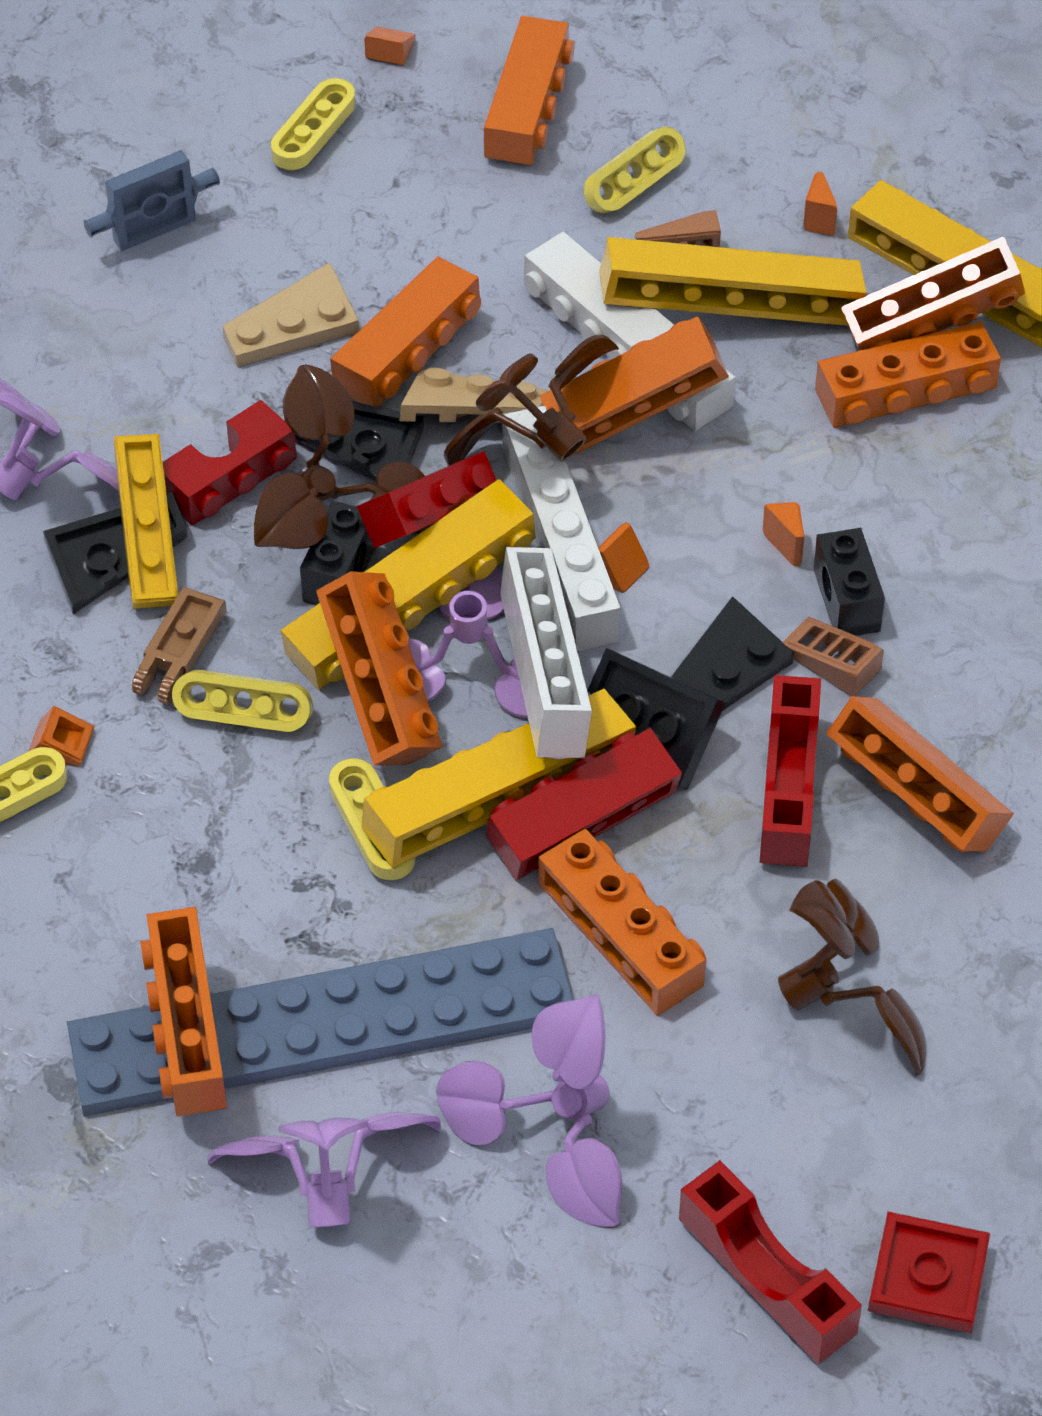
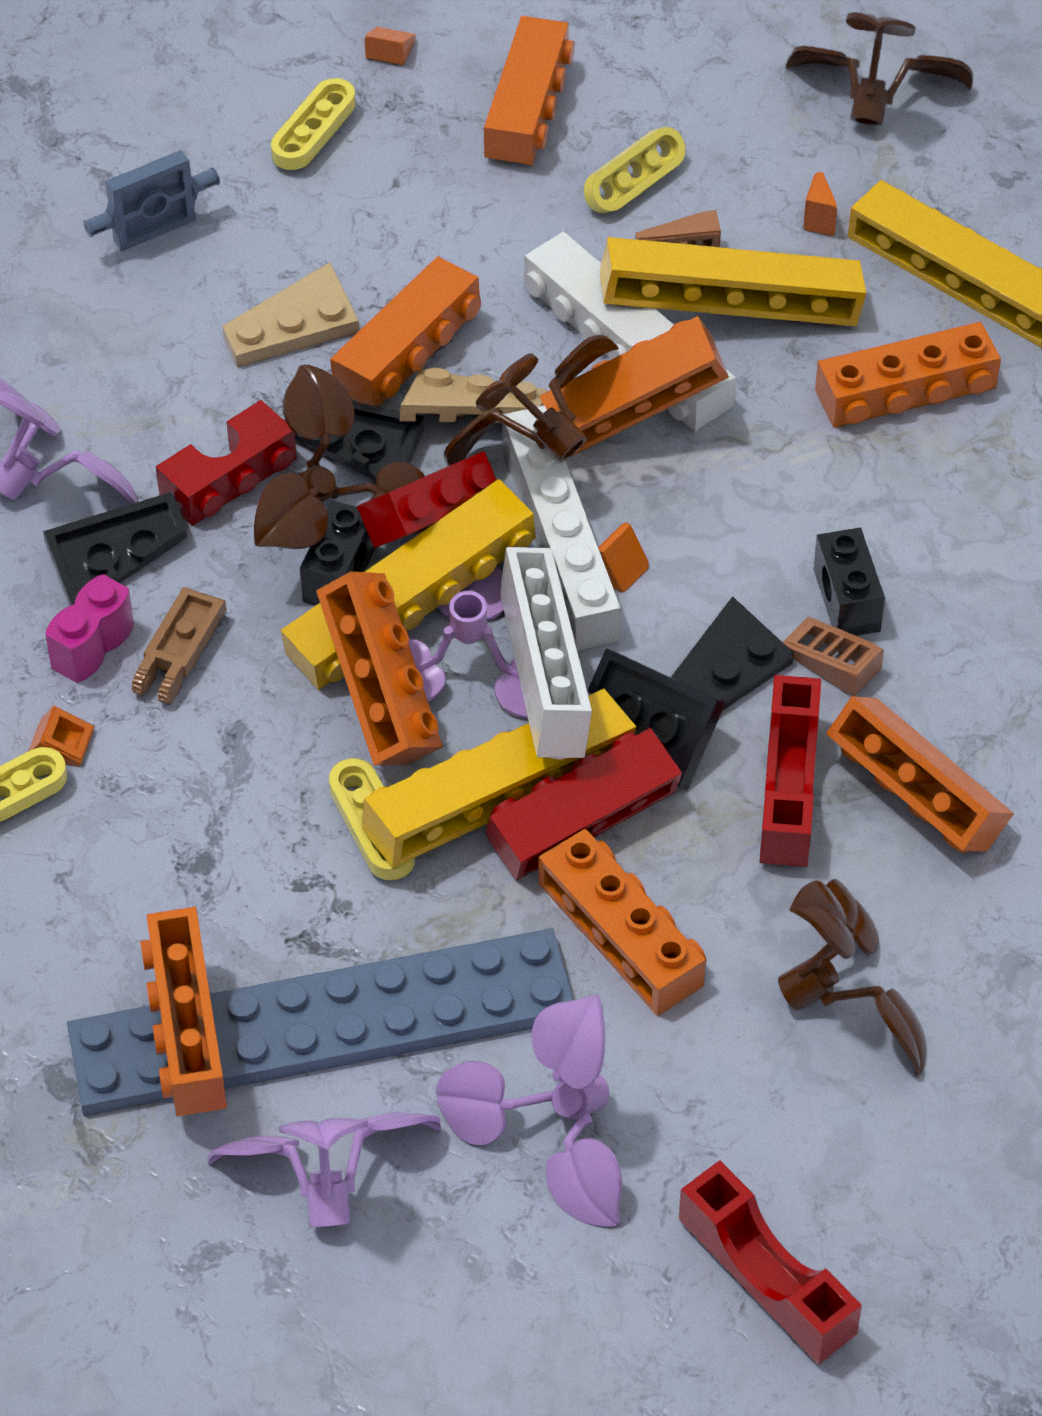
(89, 628): none -> dark pink brick
(145, 520): yellow tile -> none
(222, 702): light yellow plate -> none
(785, 529): orange slope -> none
(871, 96): none -> reddish brown plant
(929, 1272): red plate -> none
(937, 297): orange brick -> none

